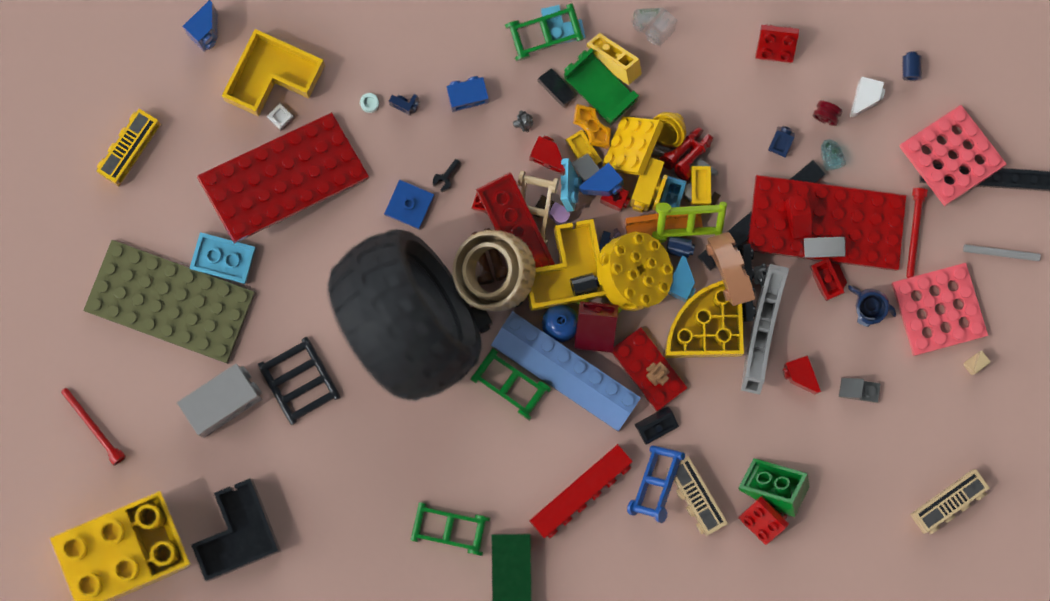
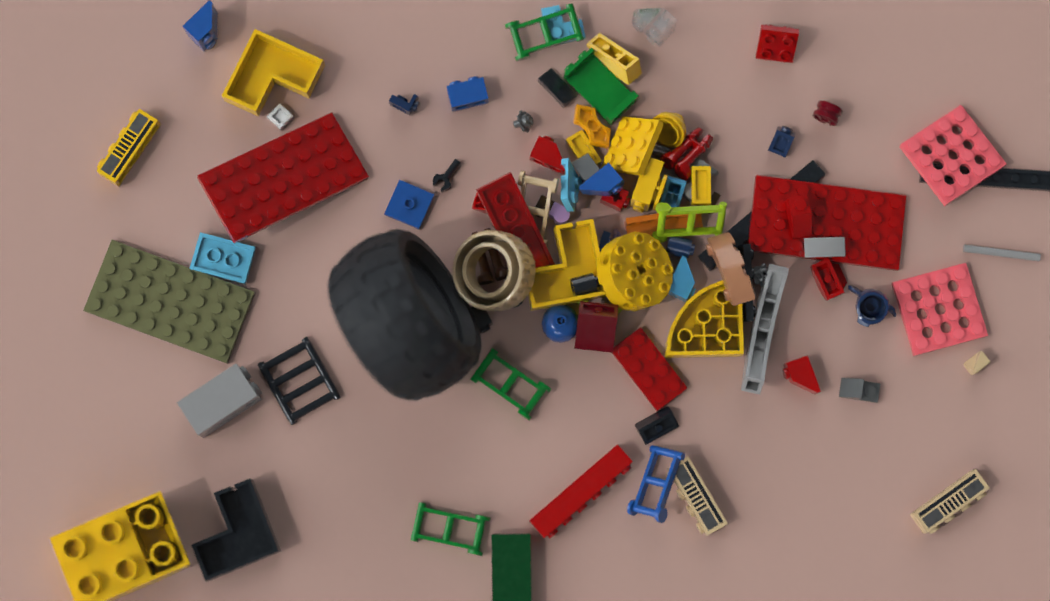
(116, 456): red piece -> none
(369, 102): light aqua tile -> none
(565, 371): medium blue slope -> none
(657, 373): medium nougat gear -> none
(763, 520): red plate -> none
(777, 485): green slope -> none
(832, 155): clear light blue rock -> none
(867, 95): white slope -> none
(912, 66): dark blue brick -> none
(919, 197): red piece -> none

